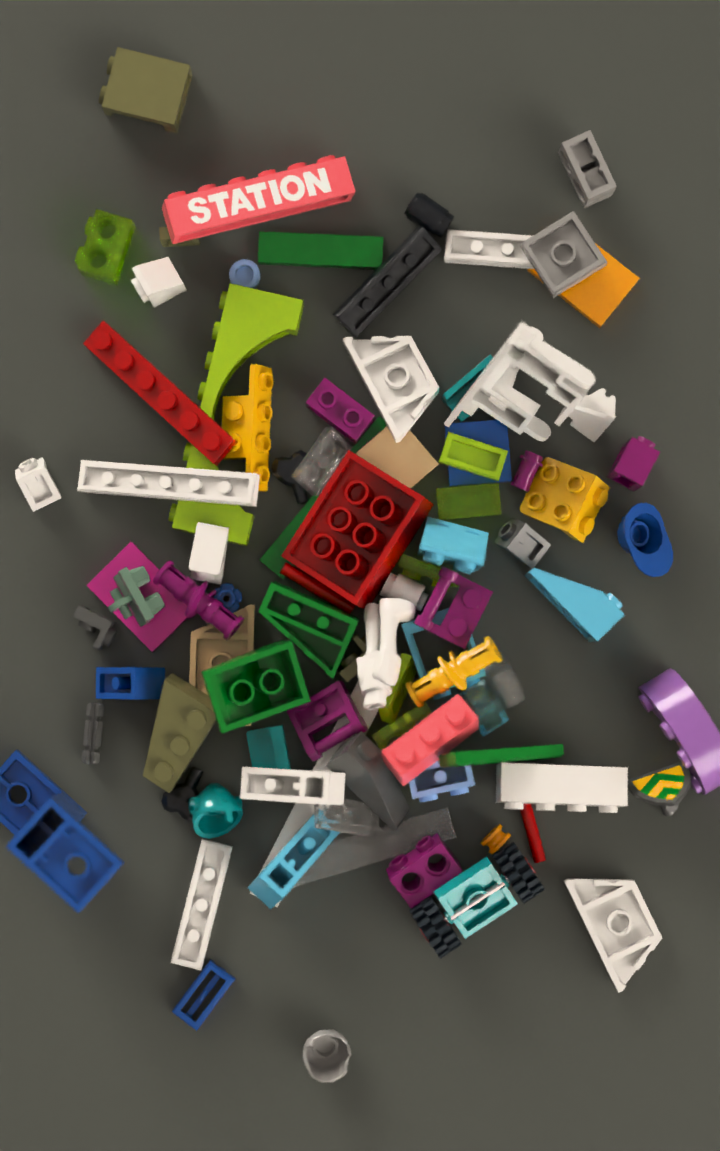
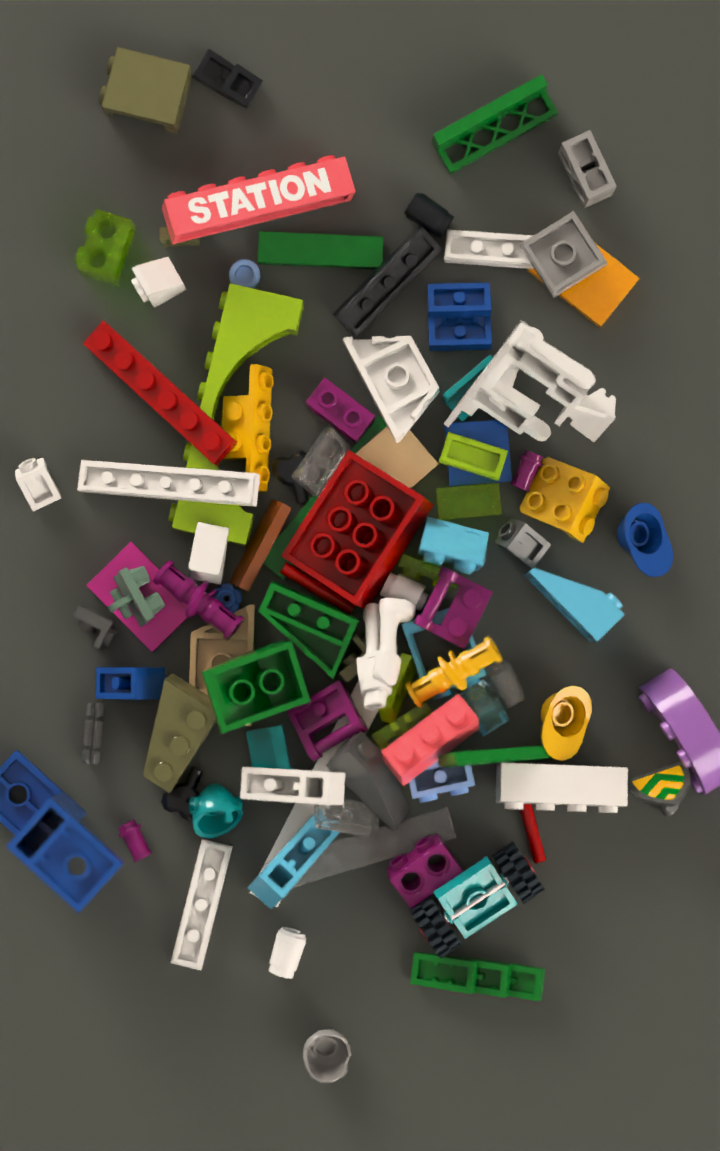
(134, 840): none -> magenta pin
(219, 973): blue tile -> none
(227, 79): none -> black slope
(260, 545): none -> dark orange tile
(287, 952): none -> white piece
(459, 316): none -> blue slope
(477, 976): none -> green slope
(489, 114): none -> green fence
(495, 839): light orange bush -> none
(565, 721): none -> yellow piece
(616, 923): white wing -> none
(634, 463): magenta brick -> none

